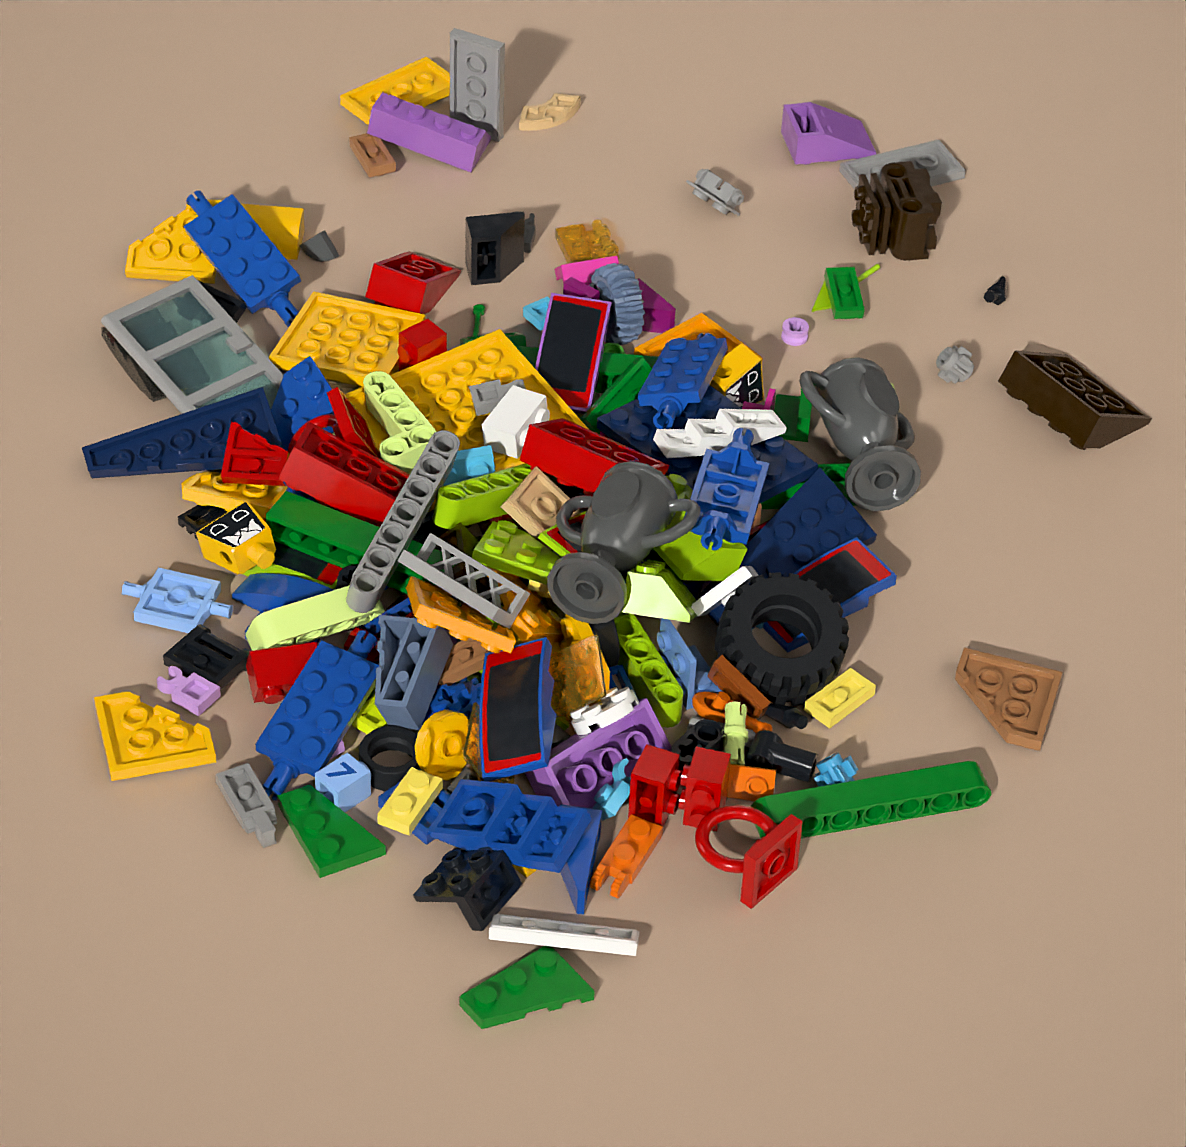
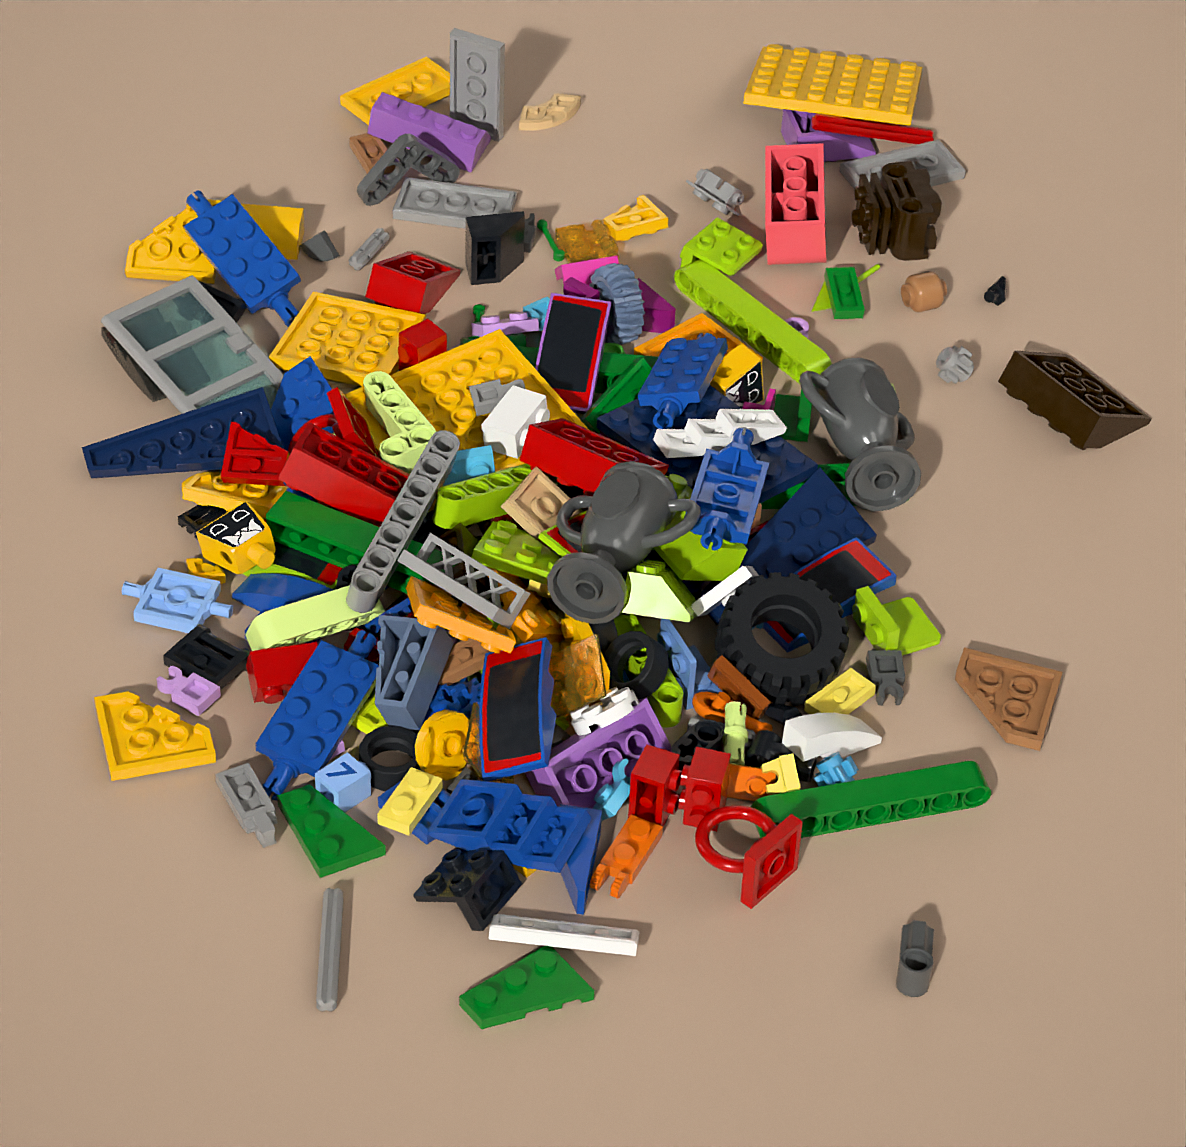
(198, 568): none -> yellow tile
(329, 950): none -> light grey axle
(368, 249): none -> light grey axle
(408, 159): none -> dark grey beam
(449, 202): none -> light grey tile
(516, 323): none -> lavender plate
(558, 255): none -> green hinge
(638, 220): none -> yellow wing
(655, 666): none -> black tyre
(721, 247): none -> lime bracket
(750, 320): none -> lime beam
(786, 773): none -> light yellow tile
(795, 204): none -> coral brick
(826, 734): none -> white slope
(834, 84): none -> yellow plate
(871, 129): none -> red axle
(887, 672): none -> dark grey plate
(894, 624): none -> lime bracket
(915, 959): none -> dark grey piece
(923, 291): none -> medium nougat head

